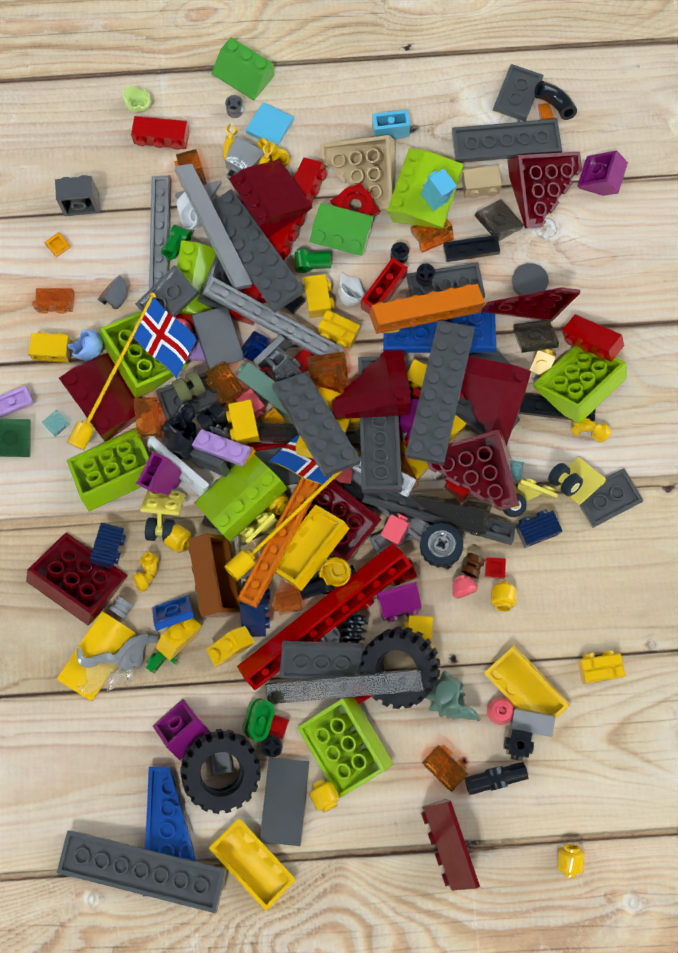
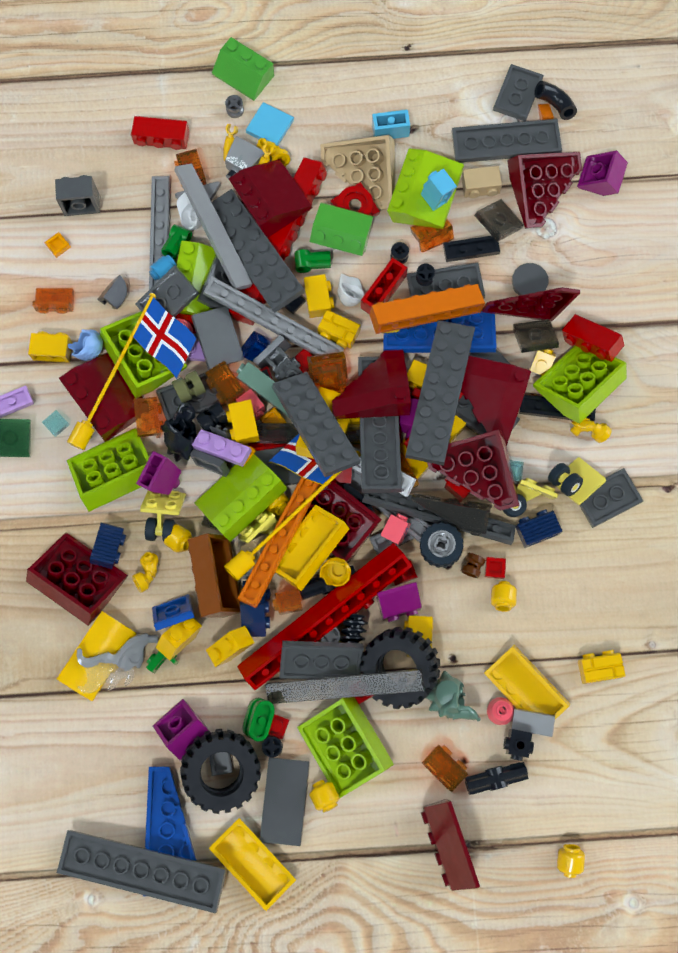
(121, 607): light grey wheel -> none
(136, 99): yellowish green hair -> none
(161, 267): none -> dark azure brick
(187, 475): white tile -> none
(463, 587): coral cone -> none

